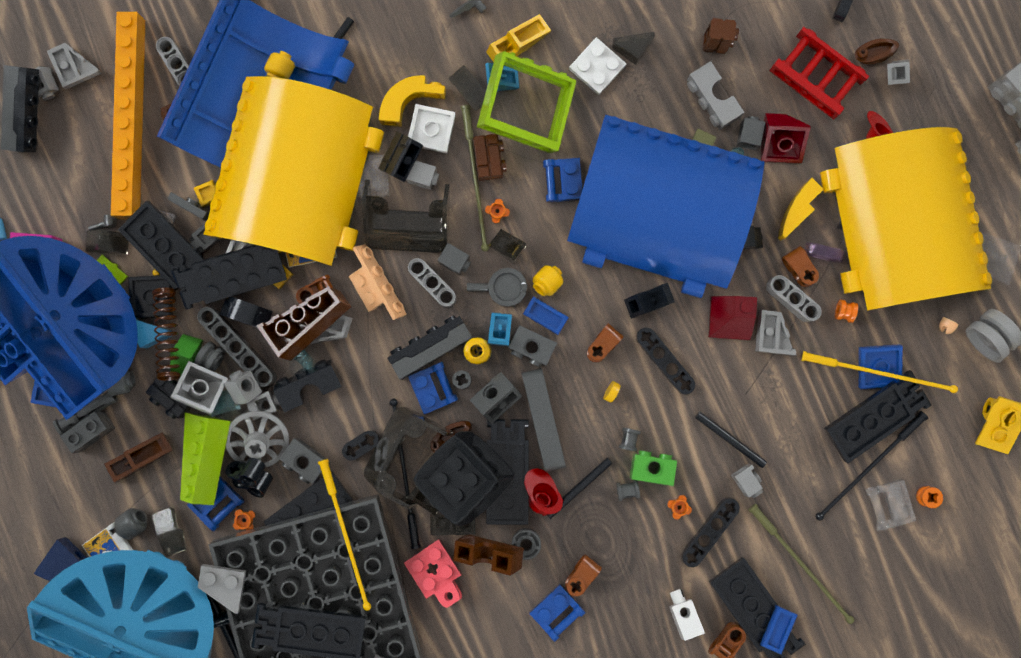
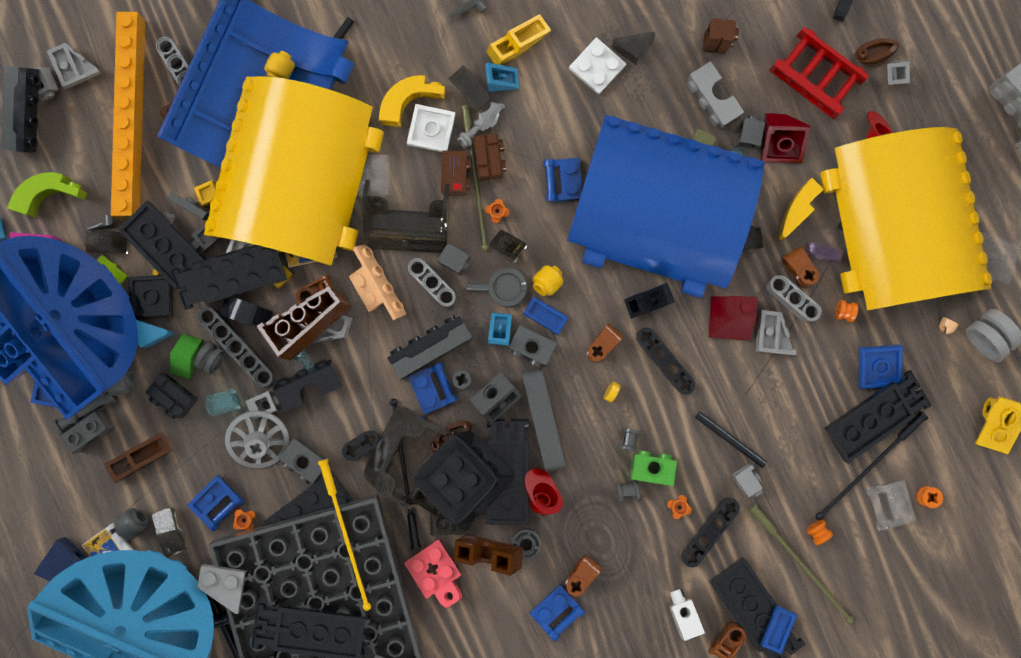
(35, 189): none -> lime arch
(171, 292): reddish brown piece -> none
(199, 388): light grey slope -> none
(202, 457): lime wedge -> none
(250, 387): light grey brick -> none
(250, 476): black piece -> none
(400, 156): black brick -> none
(423, 175): light grey brick -> none
(455, 172): none -> reddish brown brick
(475, 358): yellow head -> none
(483, 124): none -> light grey piece
(543, 73): lime window -> none
(584, 483): black bar -> none
(819, 532): none -> orange wheel
(834, 362): yellow piece -> none

